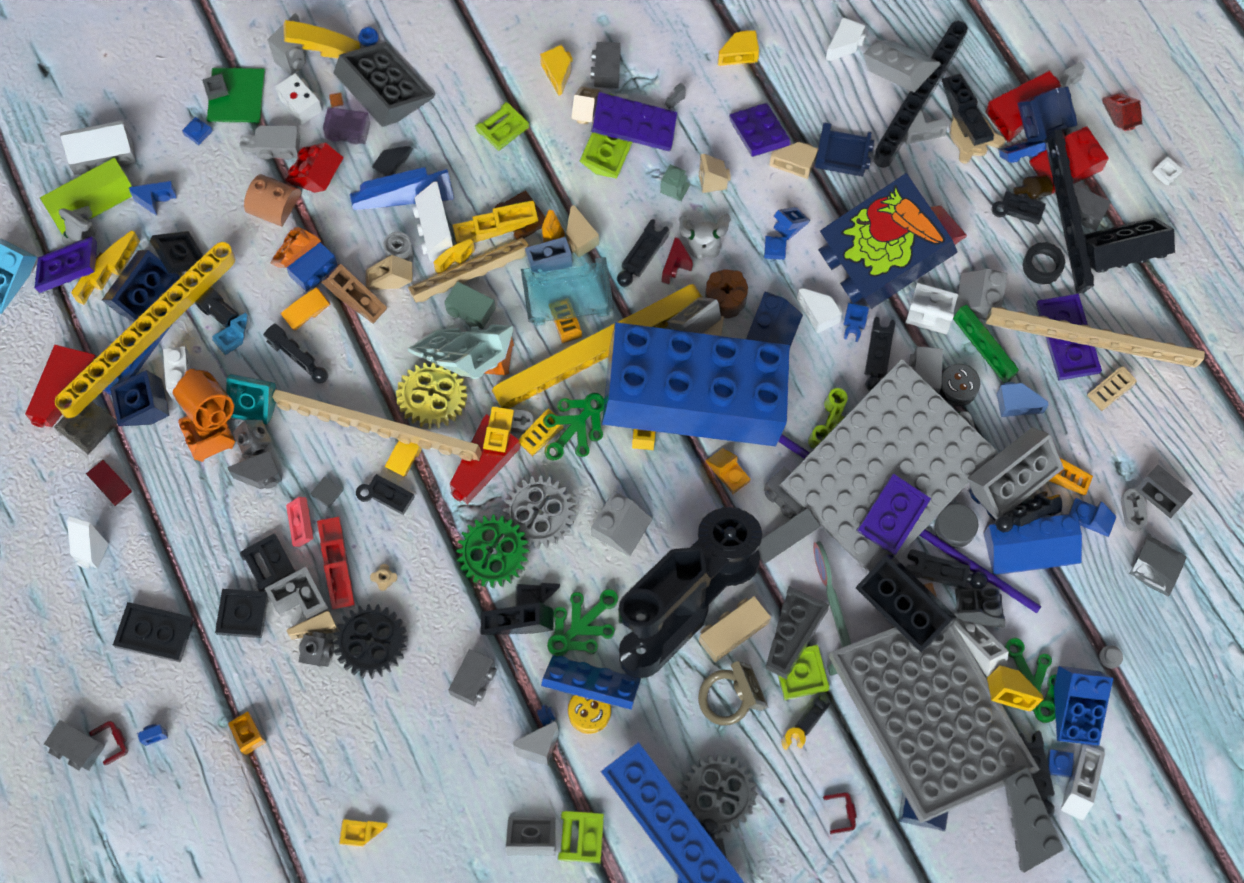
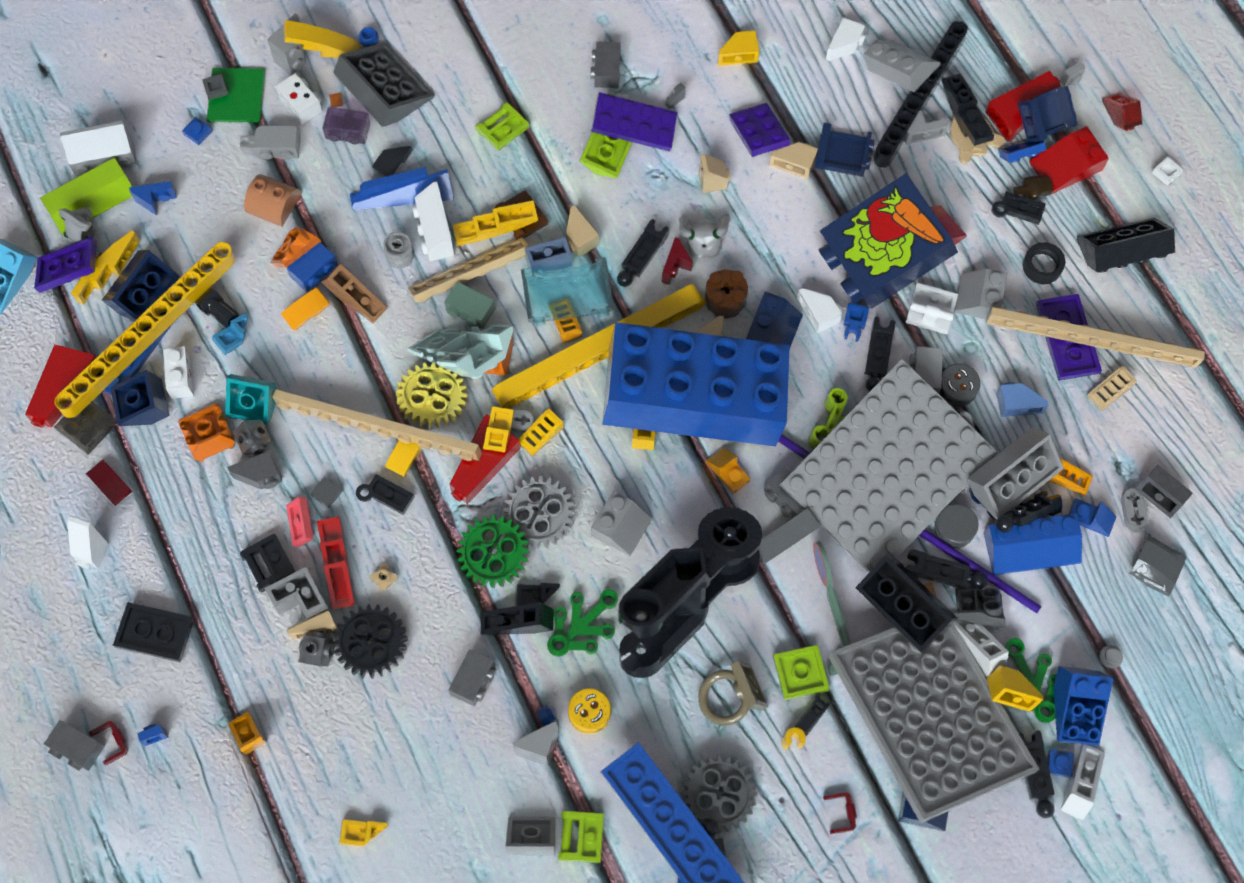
(176, 250): black plate -> none
(203, 399): orange cylinder -> none
(241, 613): black plate -> none
(278, 339): black plate -> none
(314, 167): red slope -> none
(389, 274): tan slope -> none
(457, 253): yellow slope -> none
(551, 227): light orange slope -> none
(557, 67): yellow slope -> none
(577, 424): green plant -> none
(584, 104): slope -> none
(591, 682): blue plate -> none
(674, 183): sand green window -> none
(697, 316): light grey slope -> none
(734, 628): tan brick -> none
(775, 248): blue plate -> none
(790, 221): blue slope -> none
(794, 630): dark grey wing -> none
(893, 514): dark purple plate -> none
(985, 344): green plate -> none
(1032, 825): dark grey wing -> none
(1069, 212): black plate -> none
(1090, 207): flat silver slope -> none

